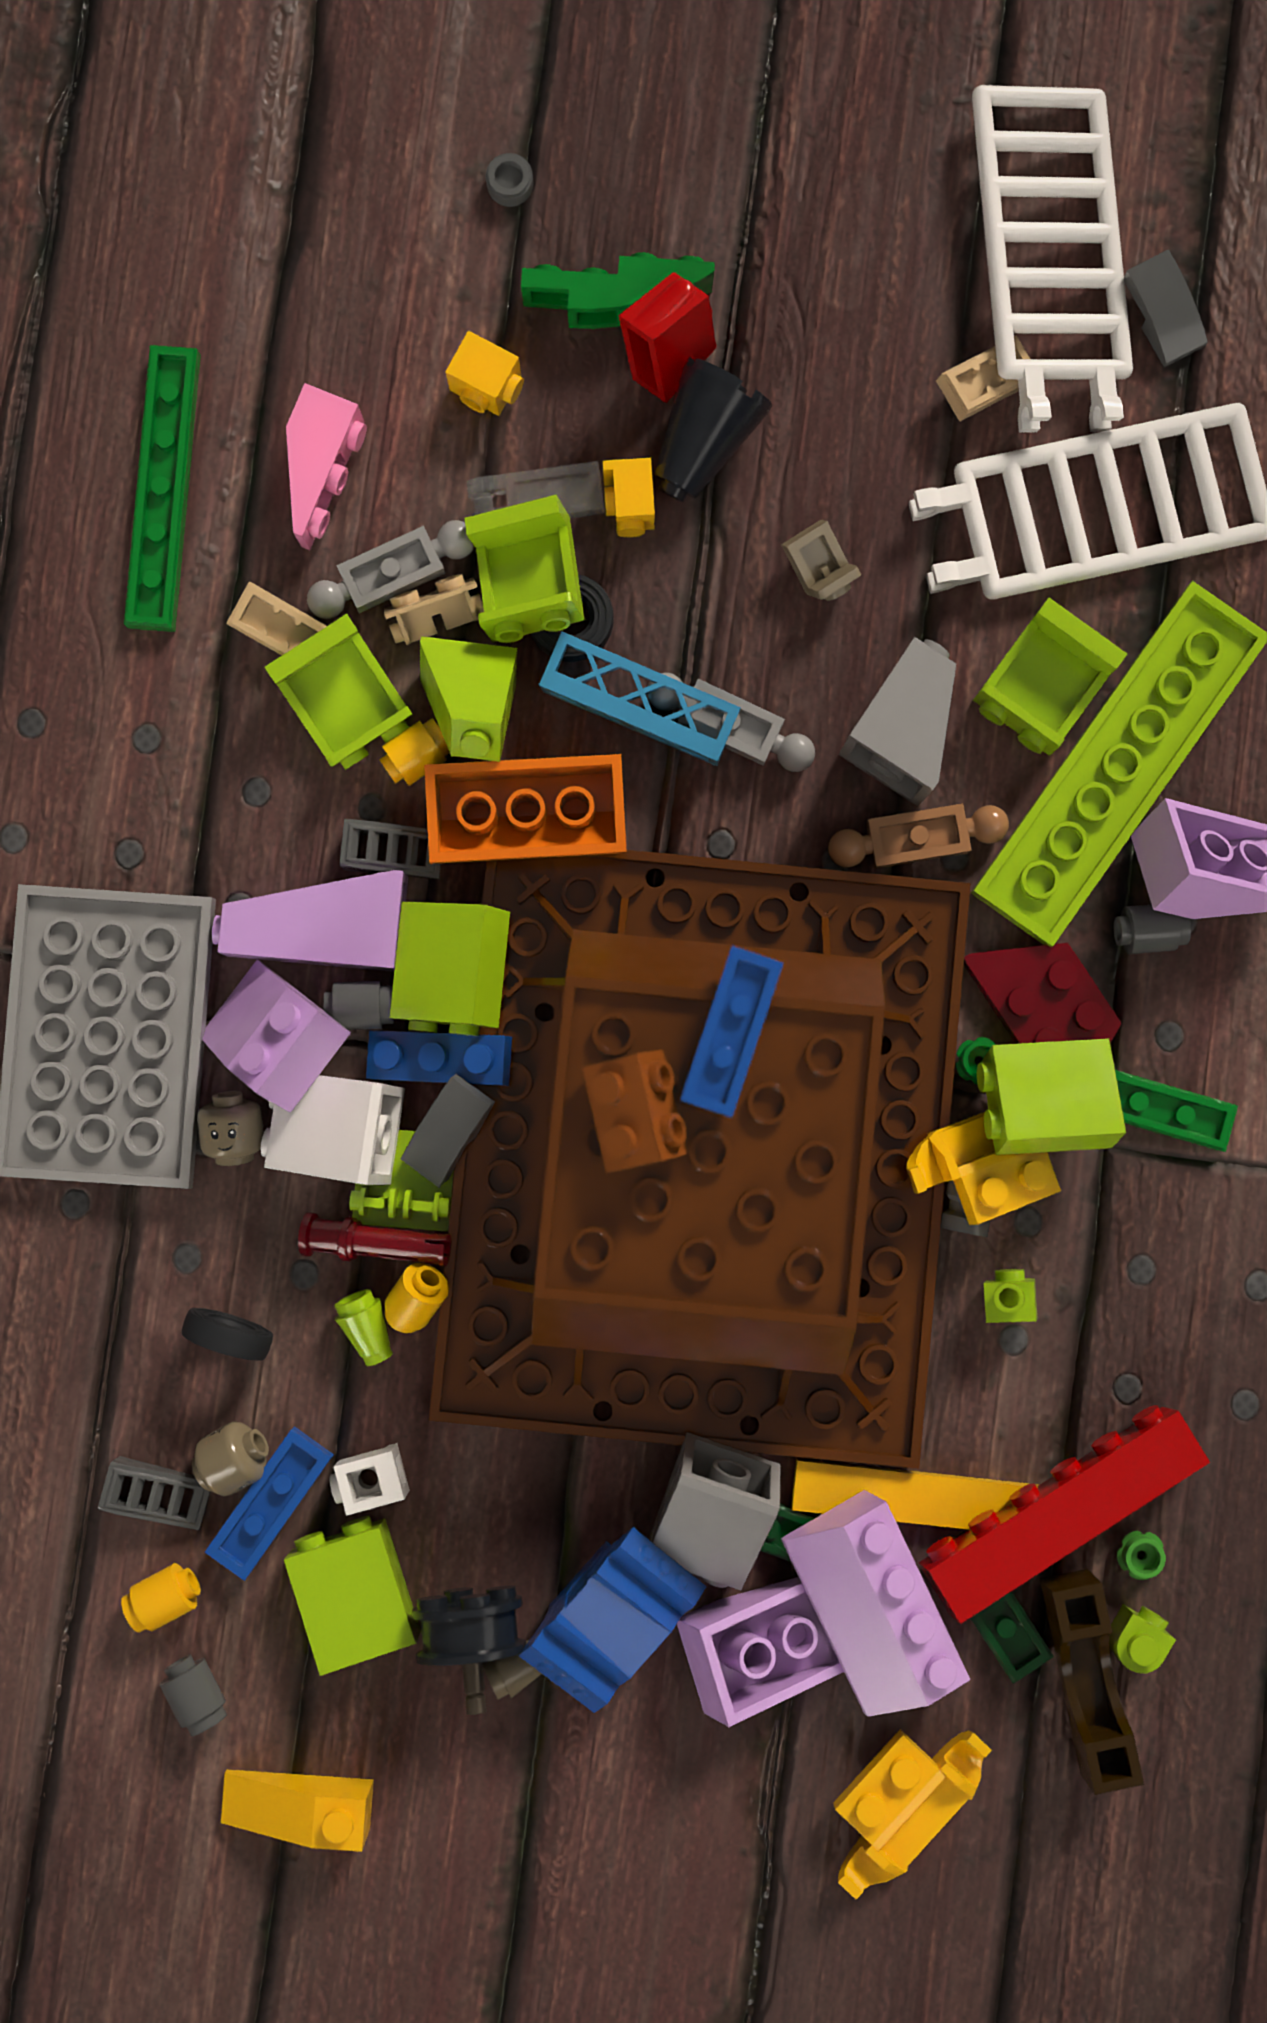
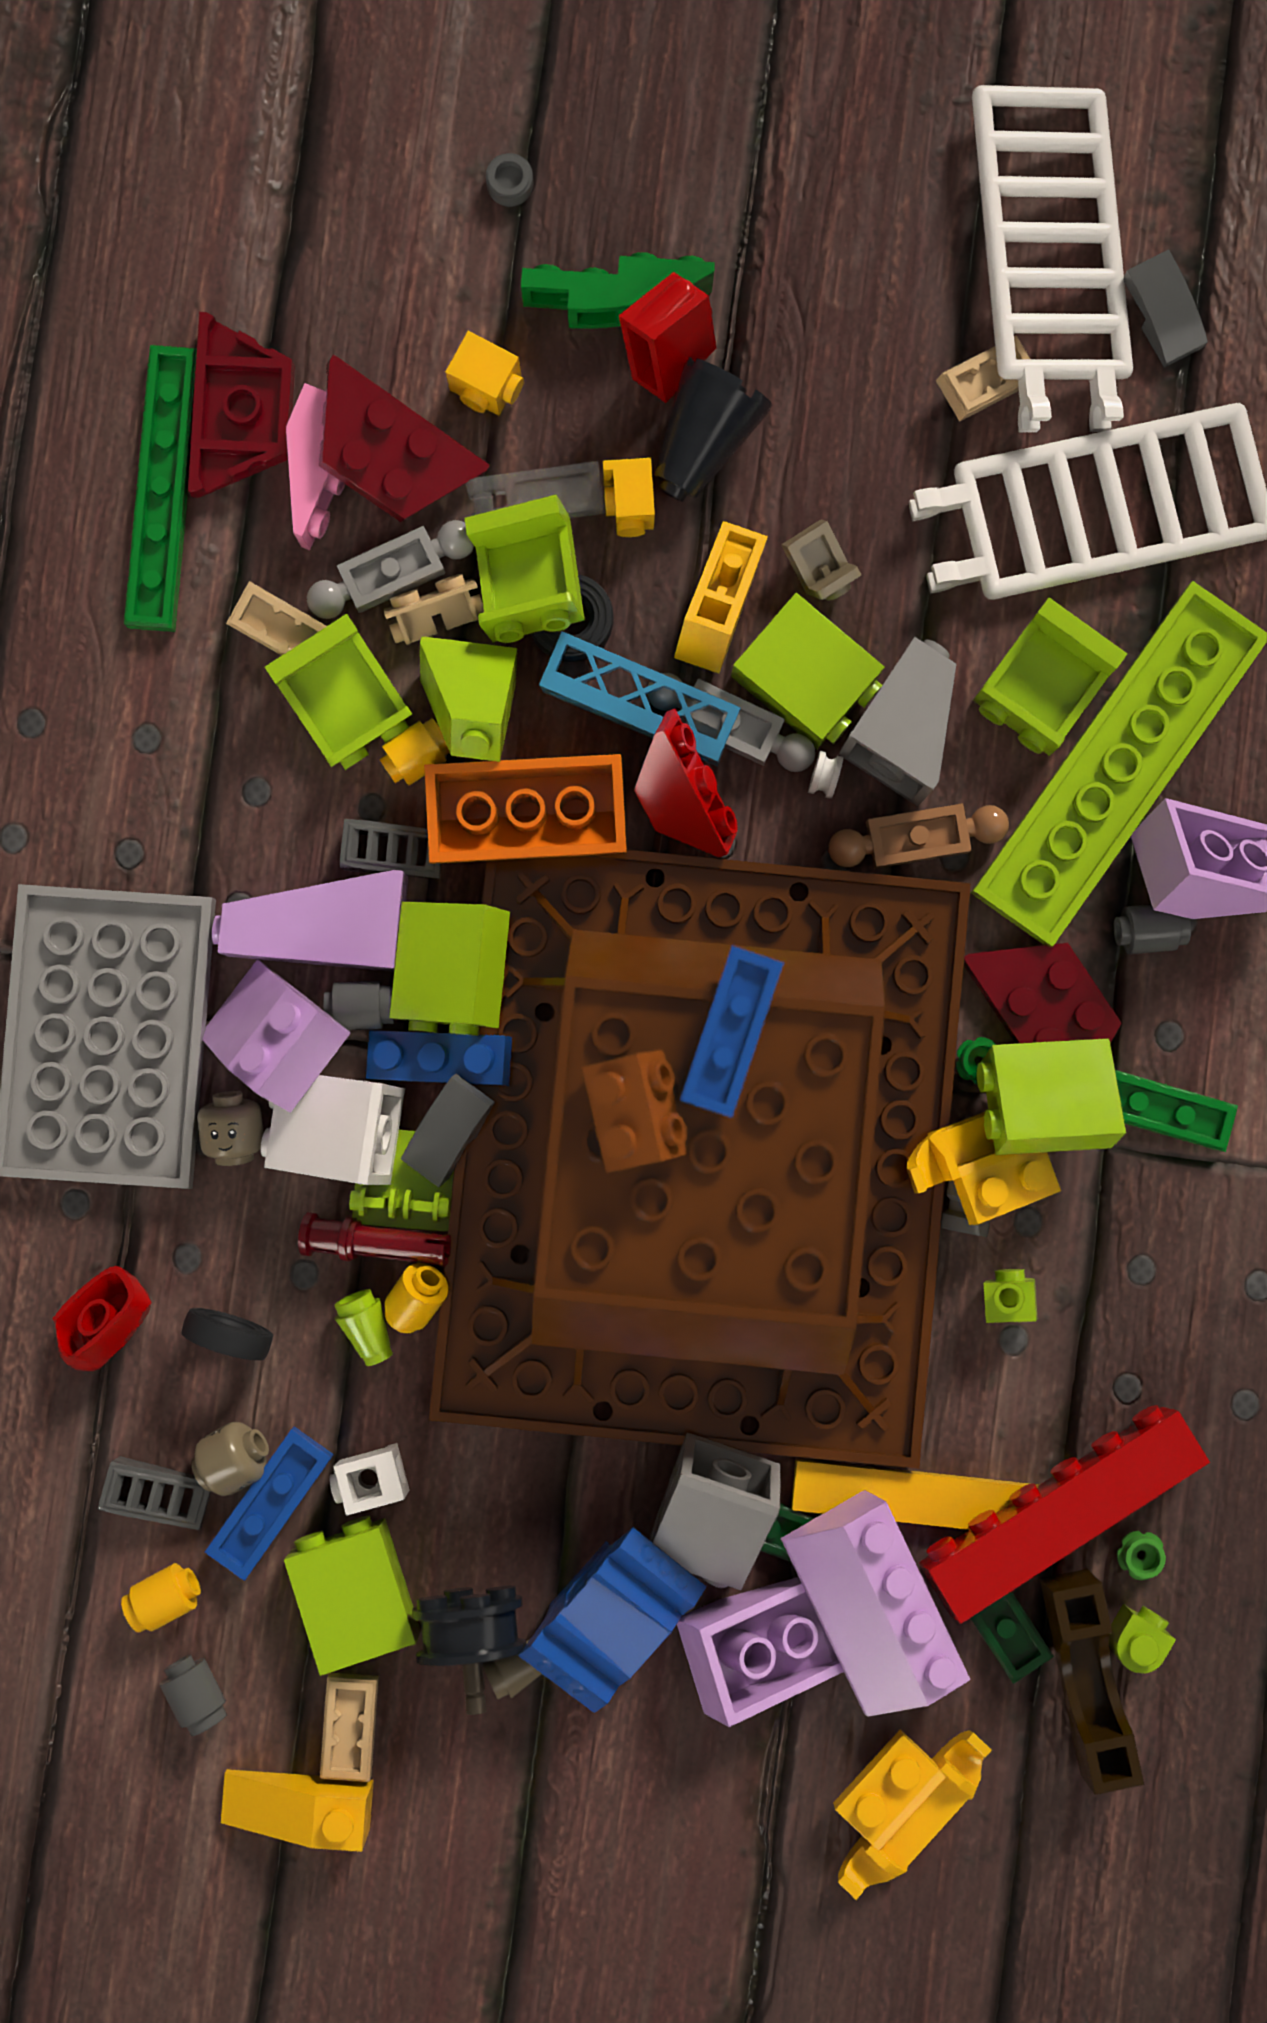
(100, 1318): none -> red piece
(237, 408): none -> dark red wing
(349, 1727): none -> tan plate
(387, 447): none -> dark red wing
(683, 792): none -> red slope
(720, 597): none -> yellow slope
(808, 672): none -> lime brick
(825, 774): none -> white bush

